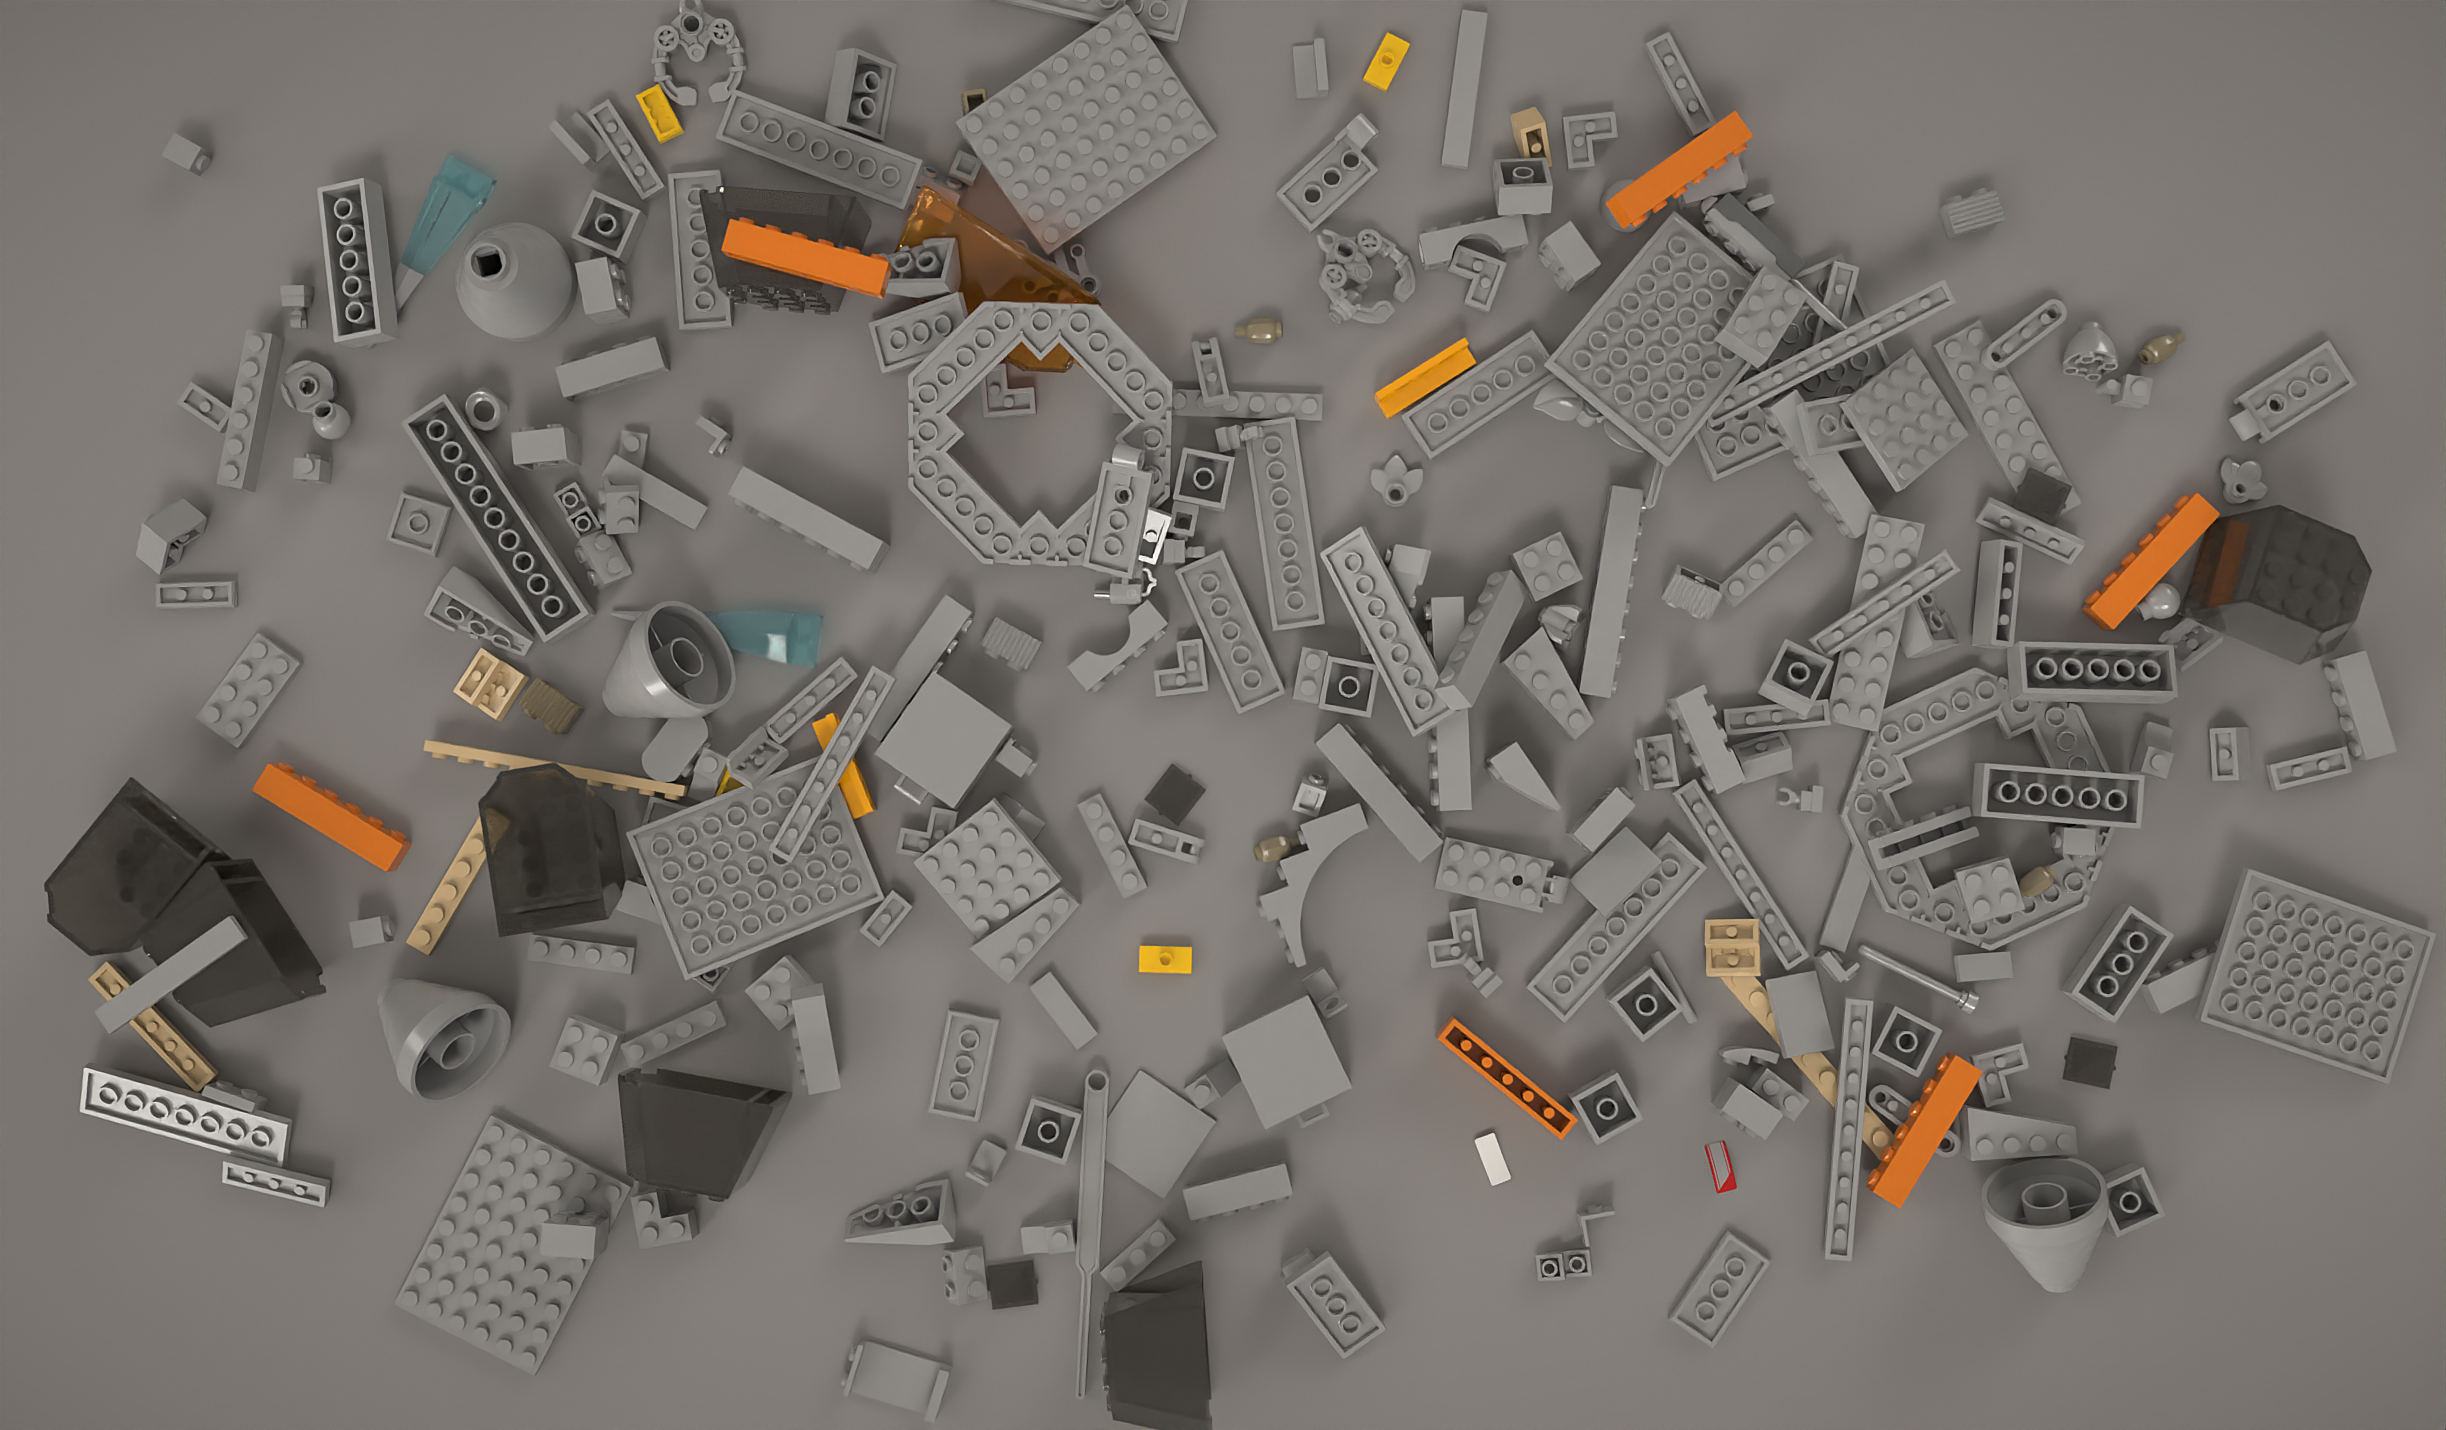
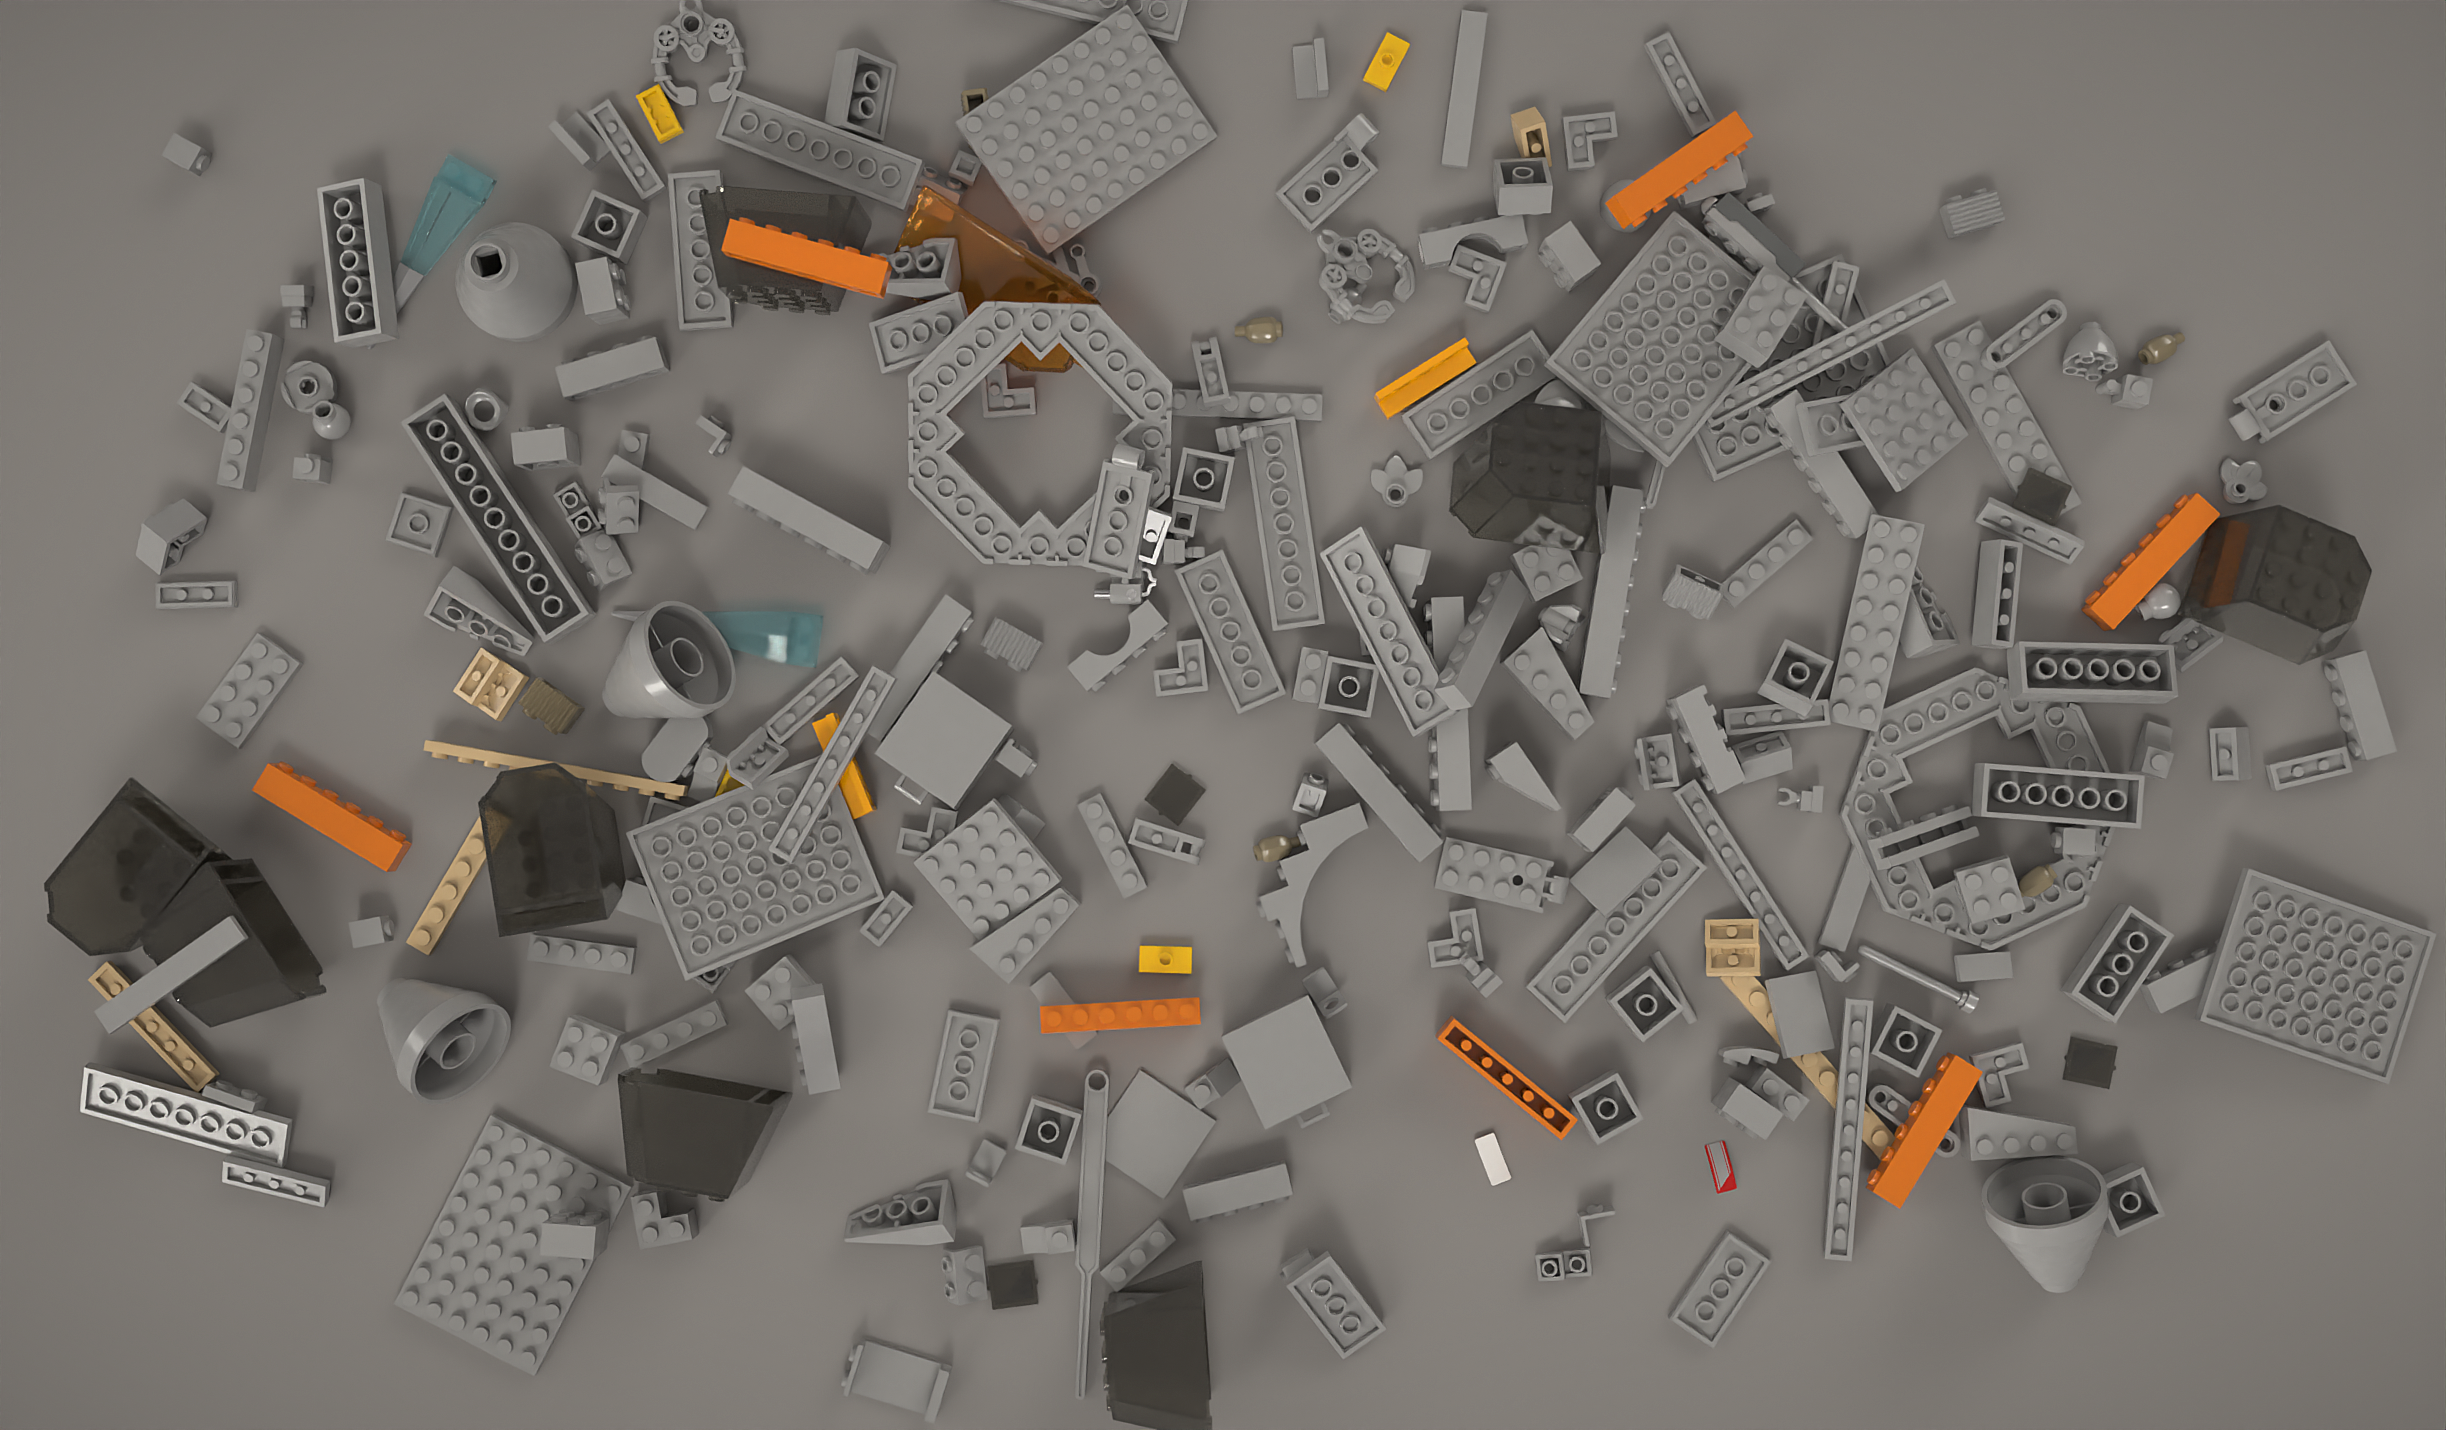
(1120, 1015): none -> orange brick
(1537, 479): none -> clear smoke windscreen
(1885, 604): light grey tile -> none

